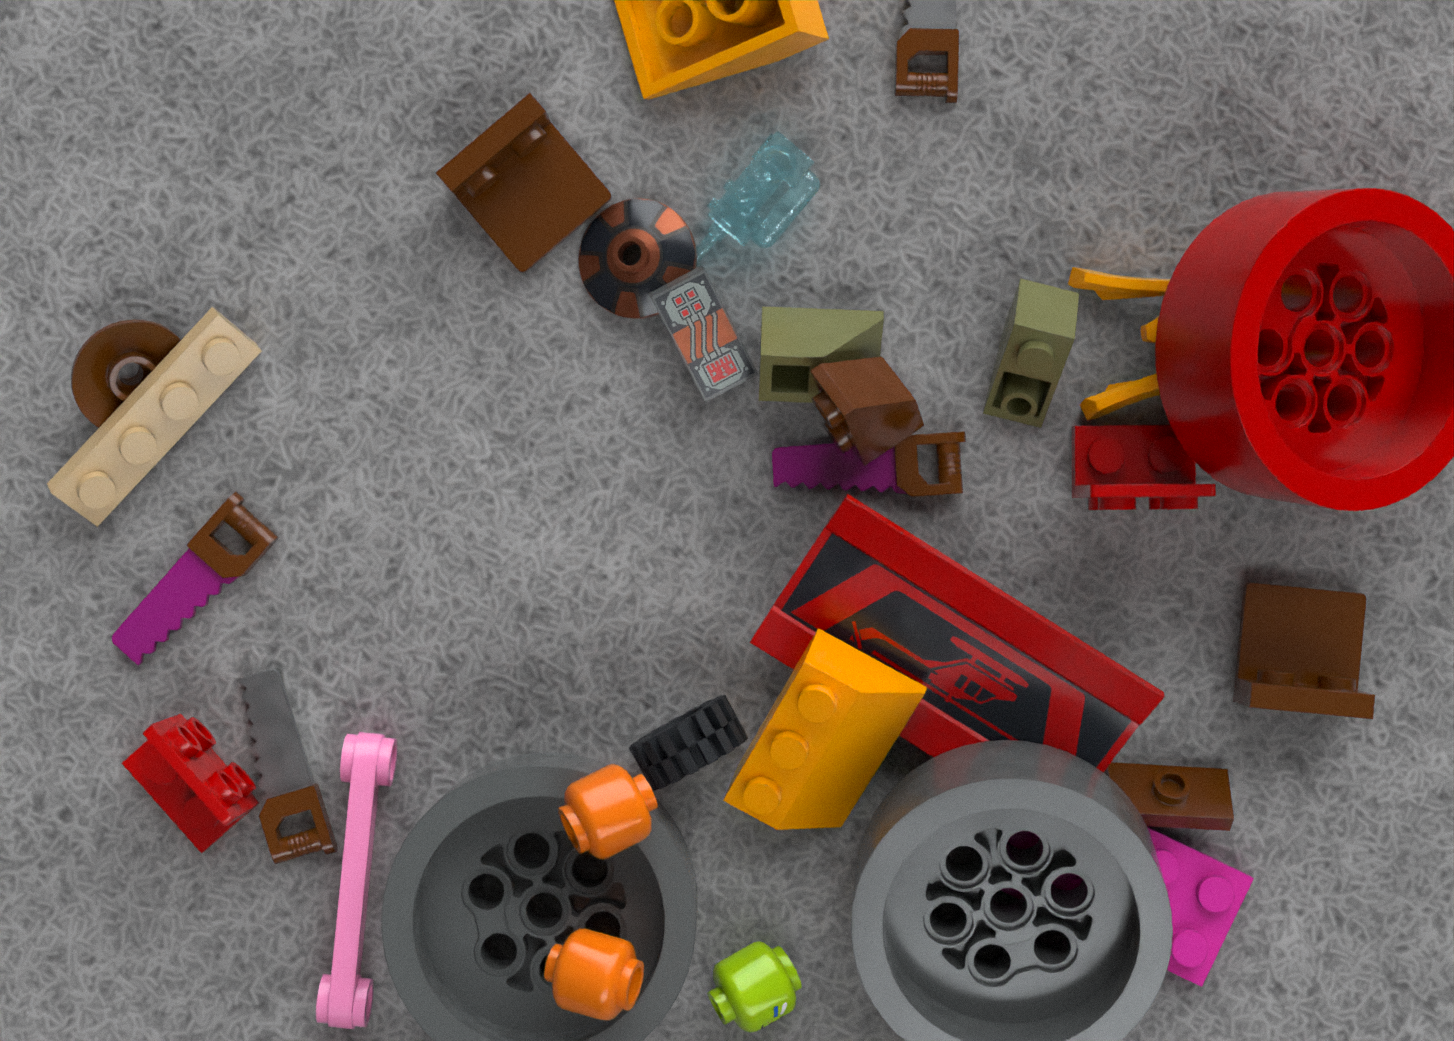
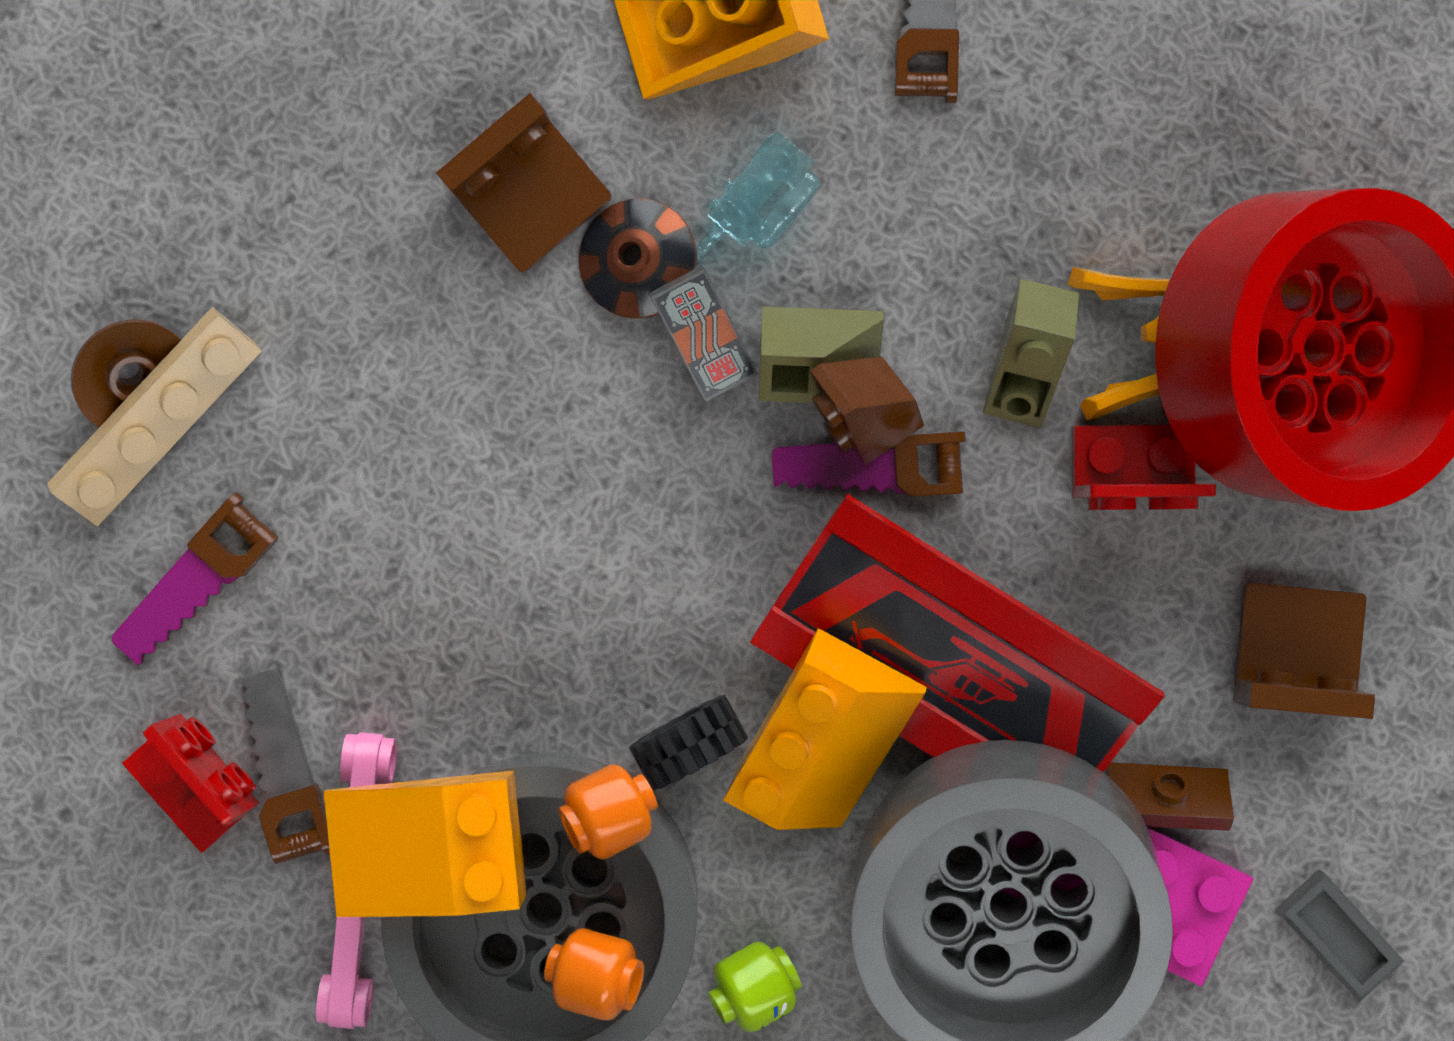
(426, 847): none -> light orange slope
(1339, 935): none -> dark grey tile

